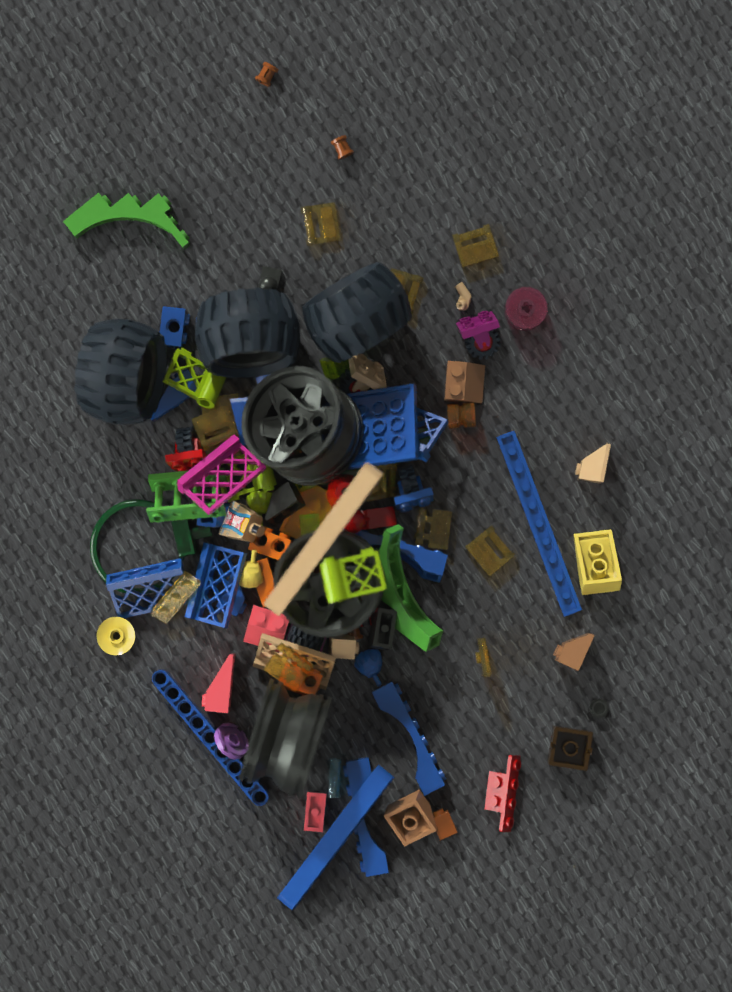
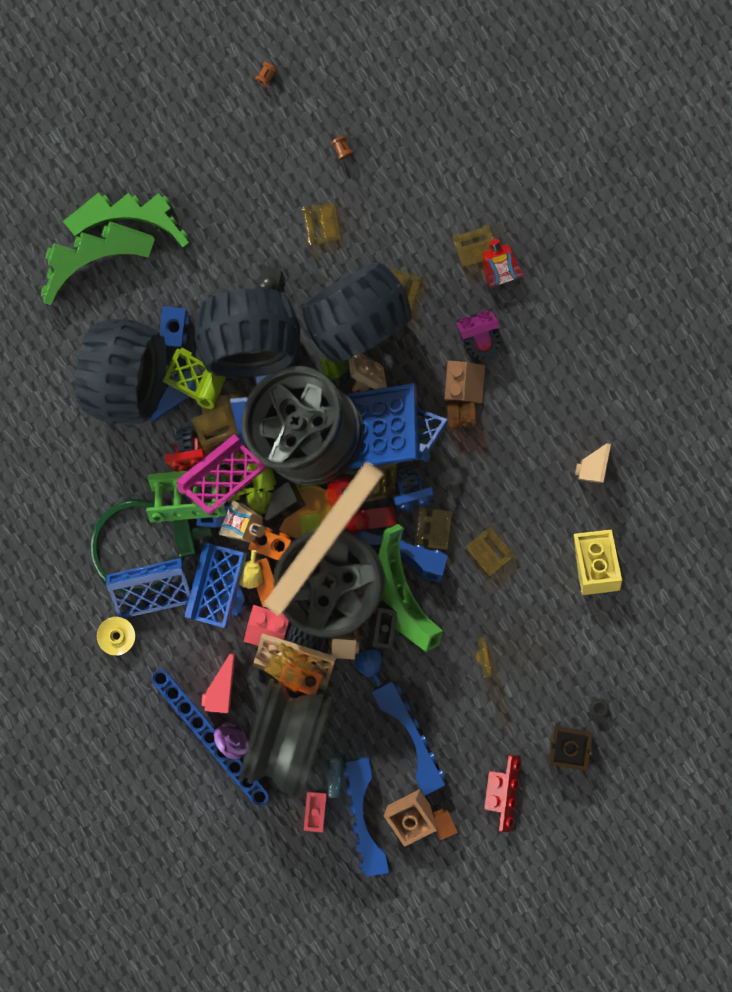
(65, 261): none -> bright green arch
(175, 597): clear yellow plate -> none
(335, 837): blue beam -> none
(336, 580): lime piece -> none
(464, 298): tan arm -> none
(500, 264): none -> torso
(519, 318): clear pink wheel -> none
(539, 523): blue plate -> none
(573, 651): medium nougat slope -> none

